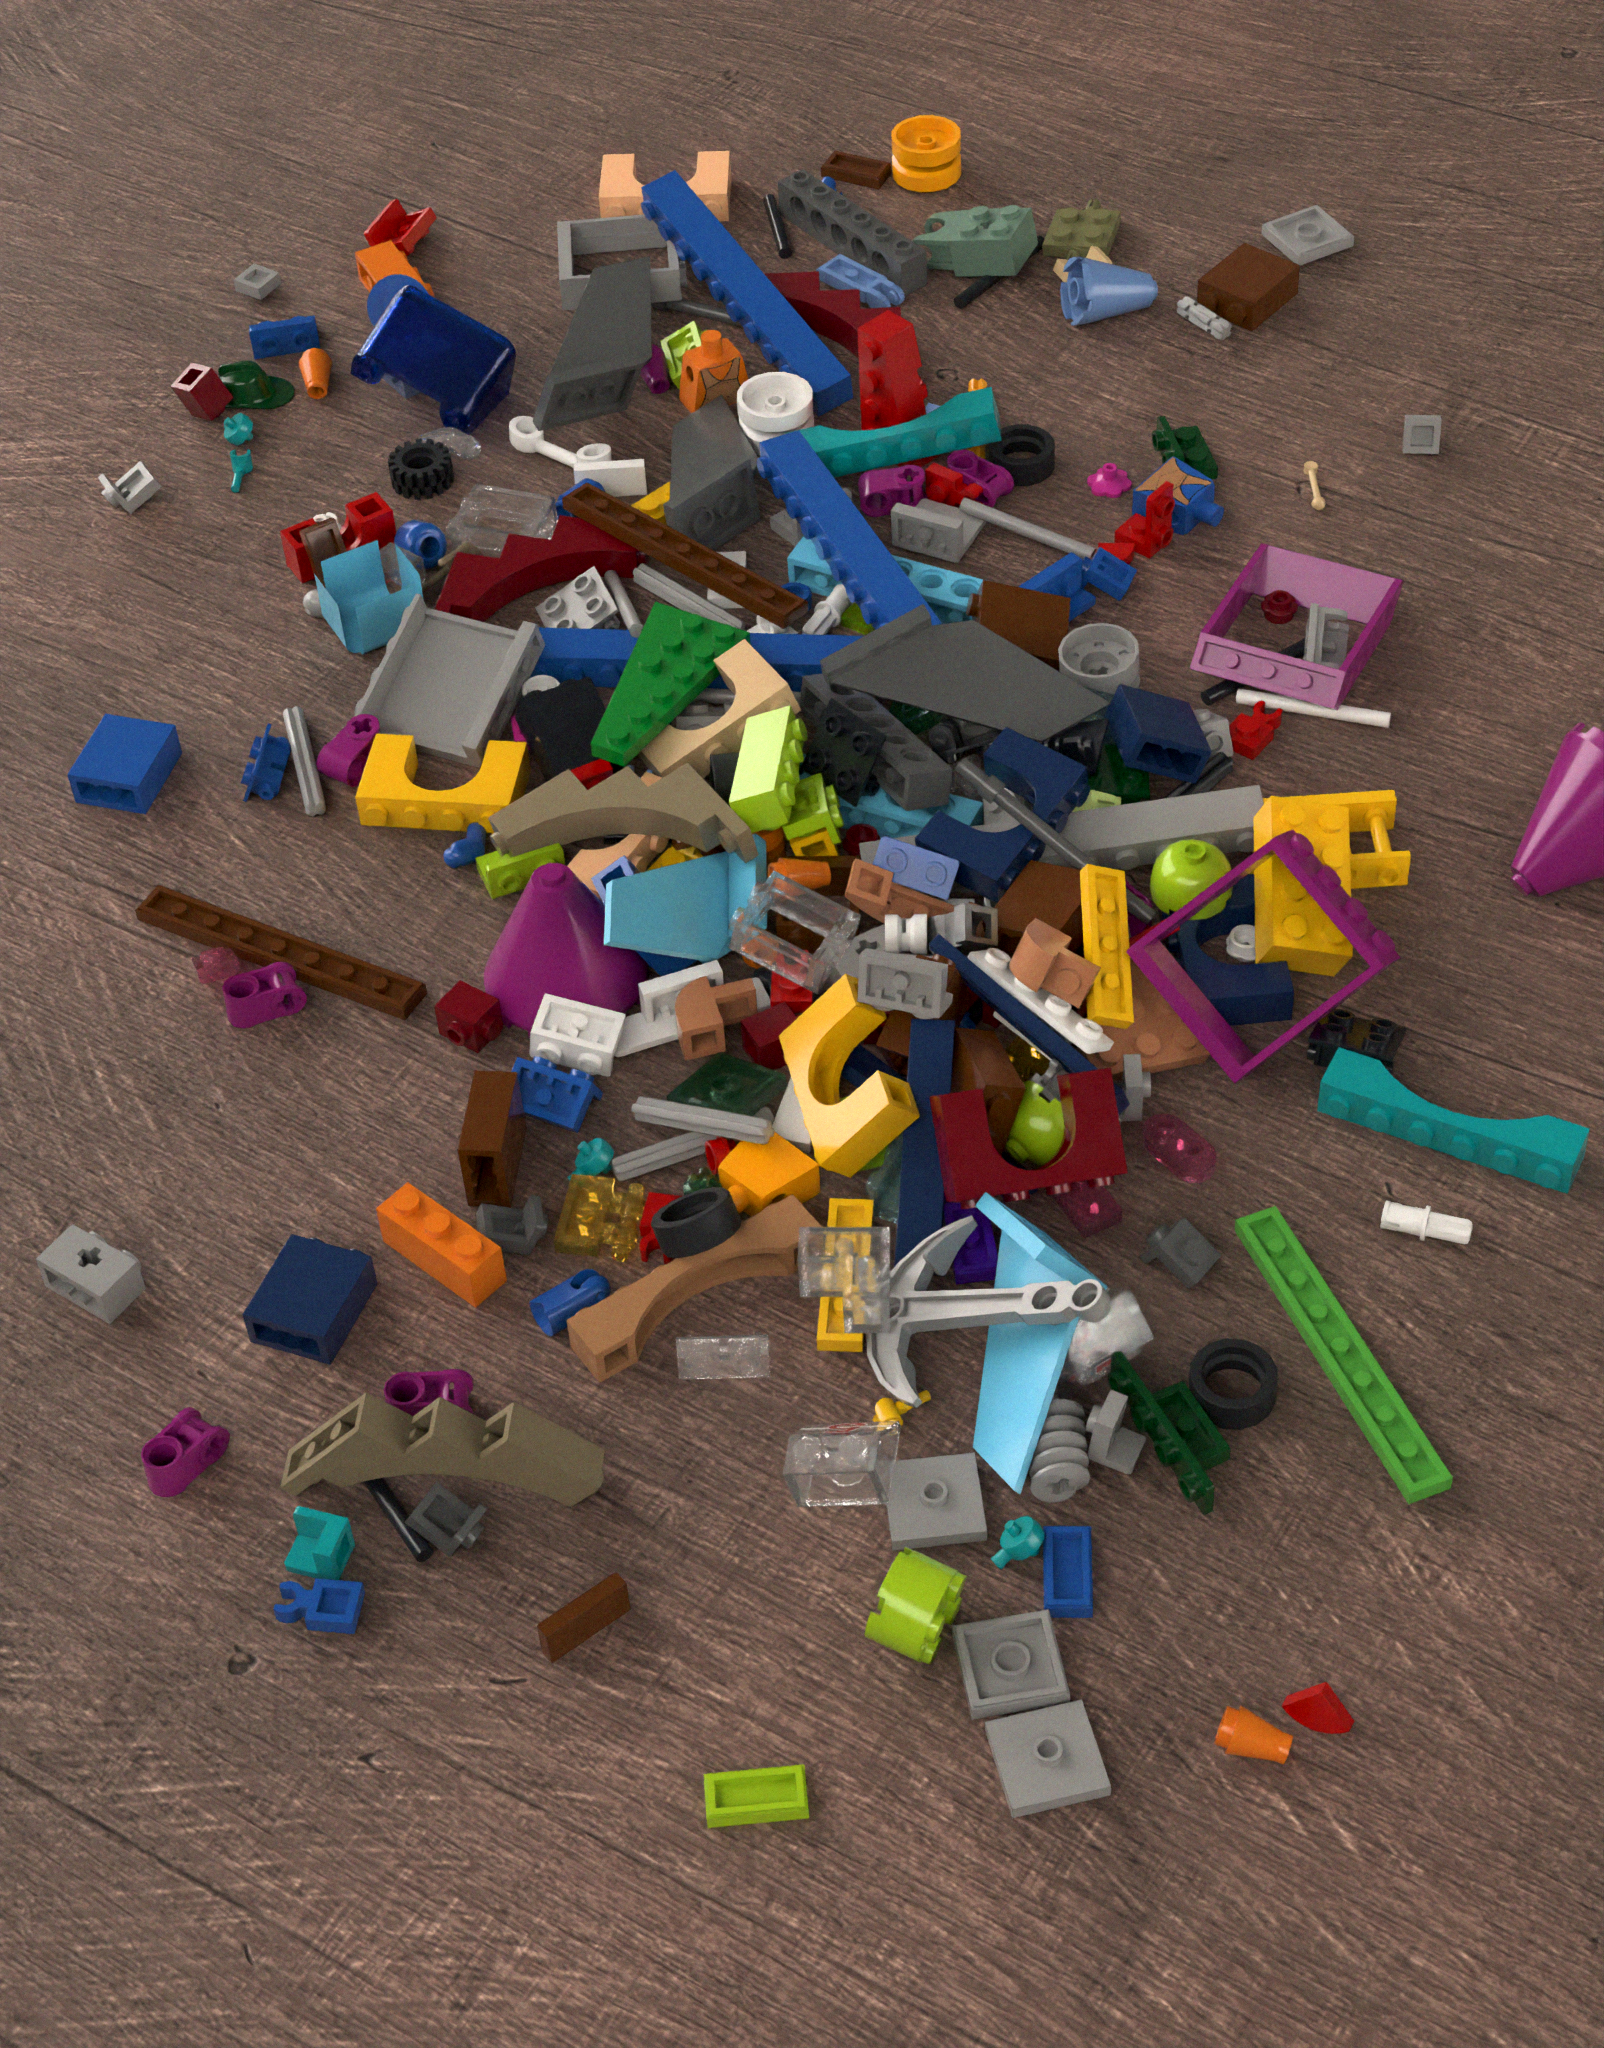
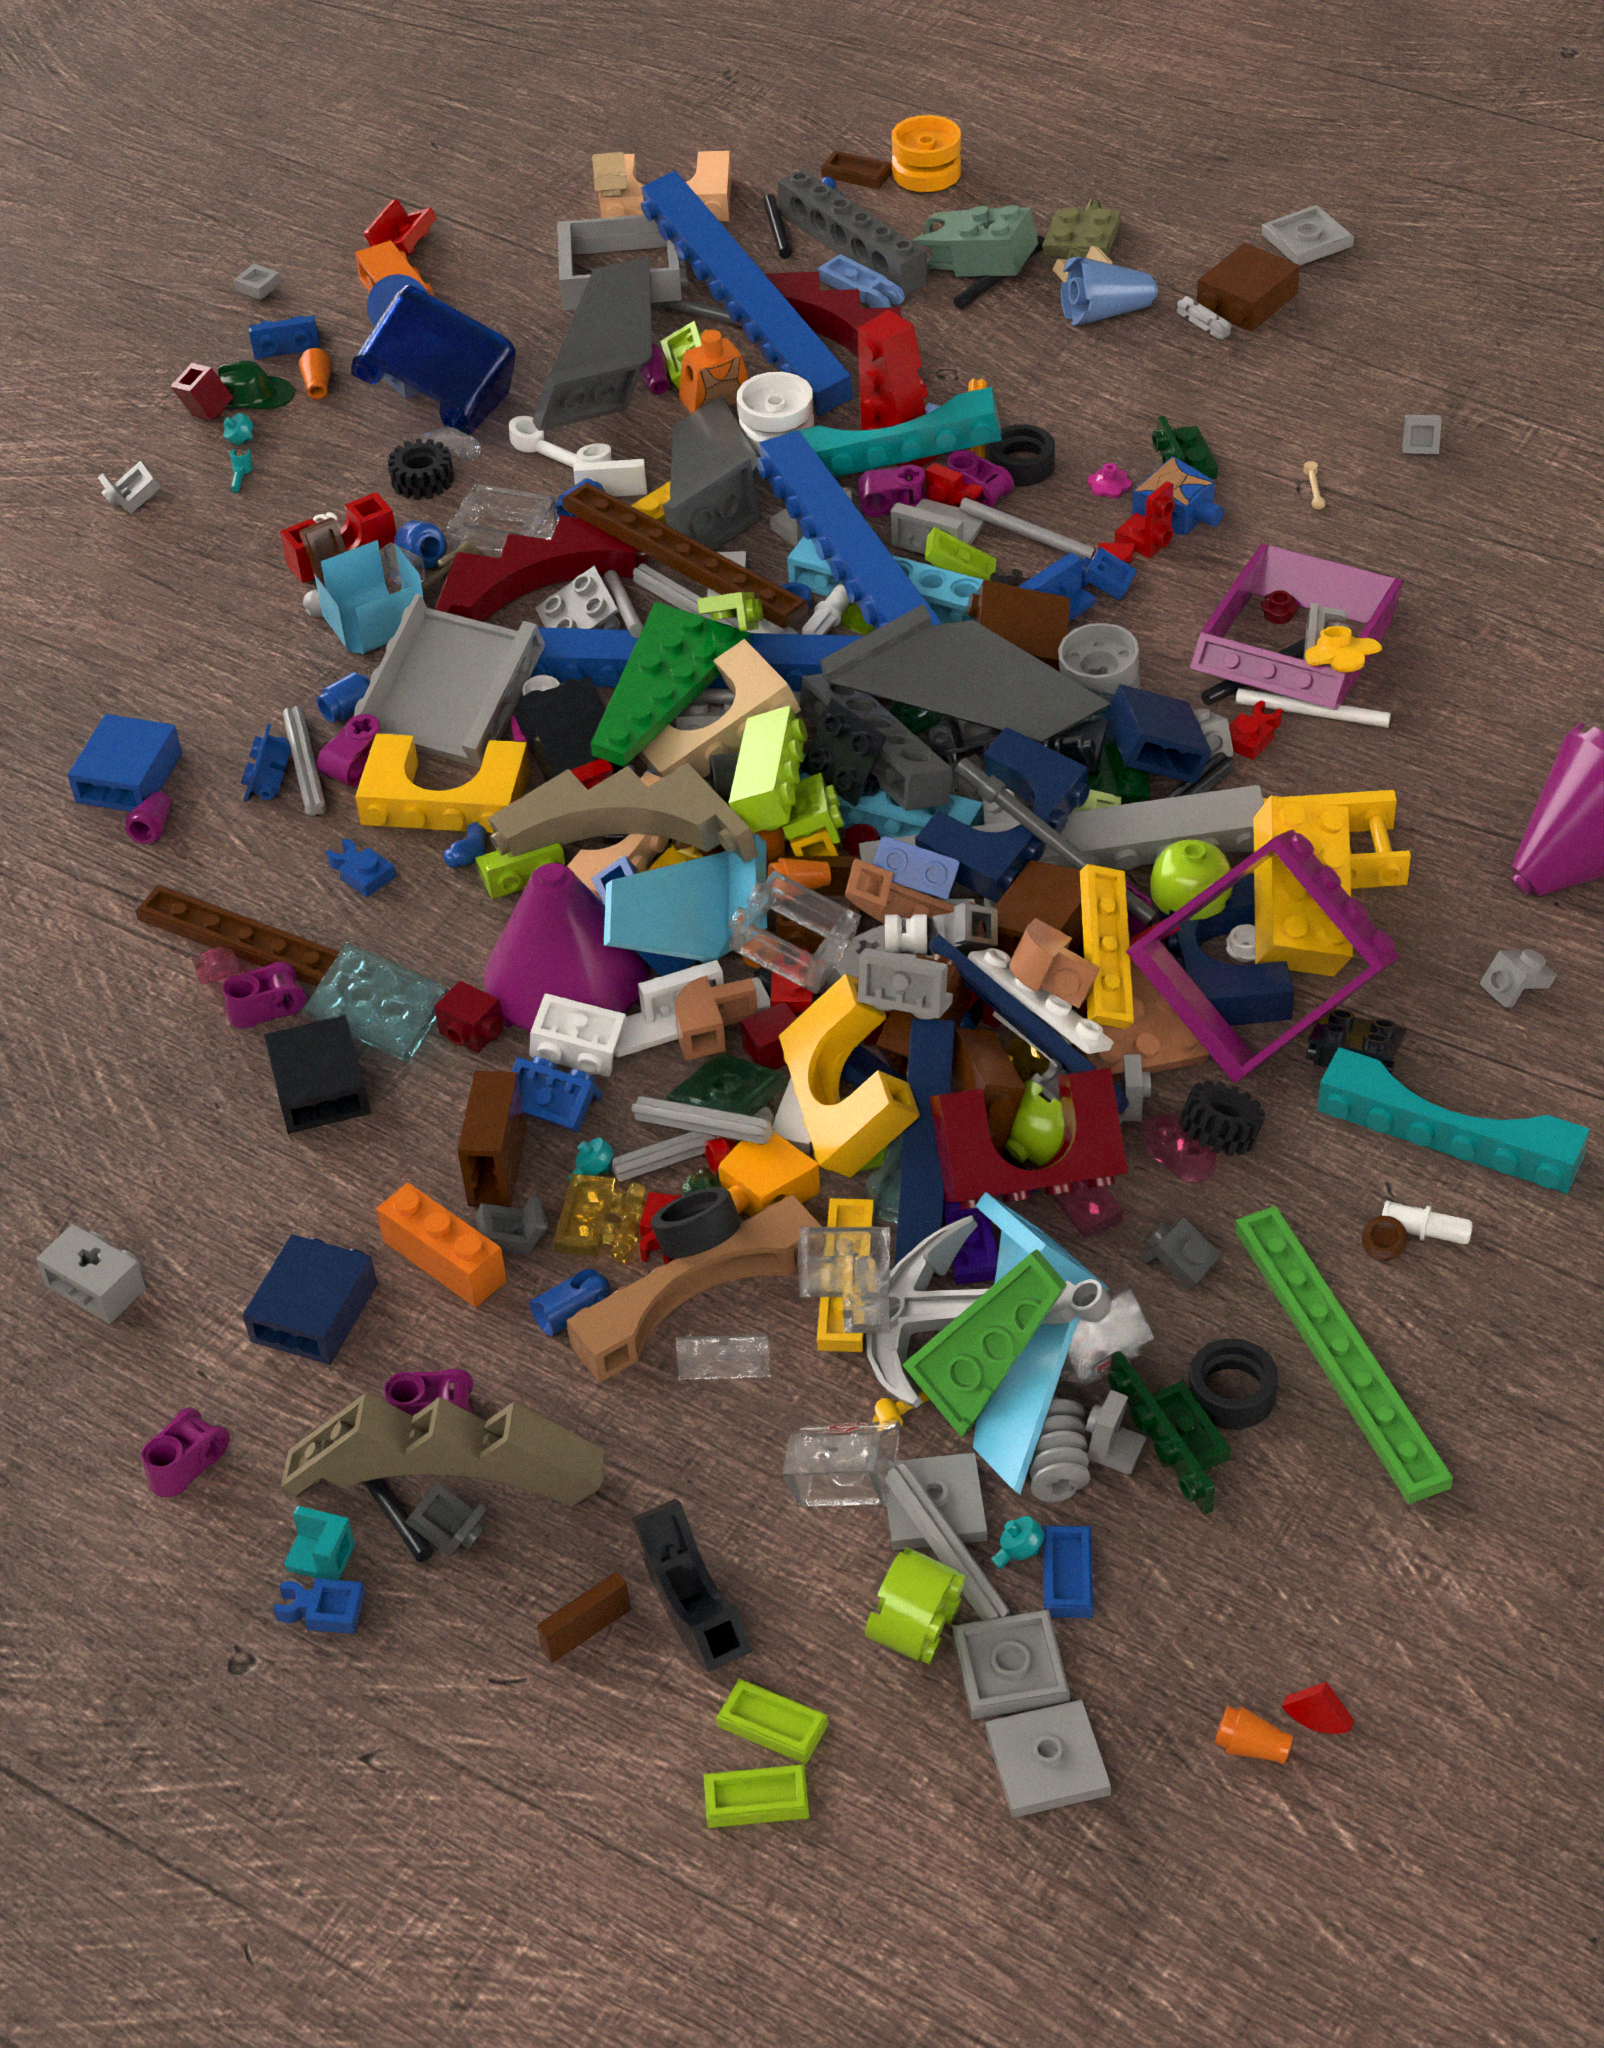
(148, 818): none -> magenta cone
(317, 1074): none -> black brick
(340, 698): none -> blue brick
(362, 870): none -> blue plate
(380, 999): none -> clear light blue plate
(609, 173): none -> tan bracket
(692, 1601): none -> black arch
(733, 605): none -> lime bracket
(772, 1721): none -> lime tile
(945, 1542): none -> light grey axle
(957, 556): none -> lime plate
(981, 1345): none -> bright green wing
(1013, 579): none -> clear smoke hand
(1222, 1118): none -> black tyre
(1341, 650): none -> yellow plate
(1384, 1238): none -> reddish brown plate
(1514, 972): none -> light grey bracket

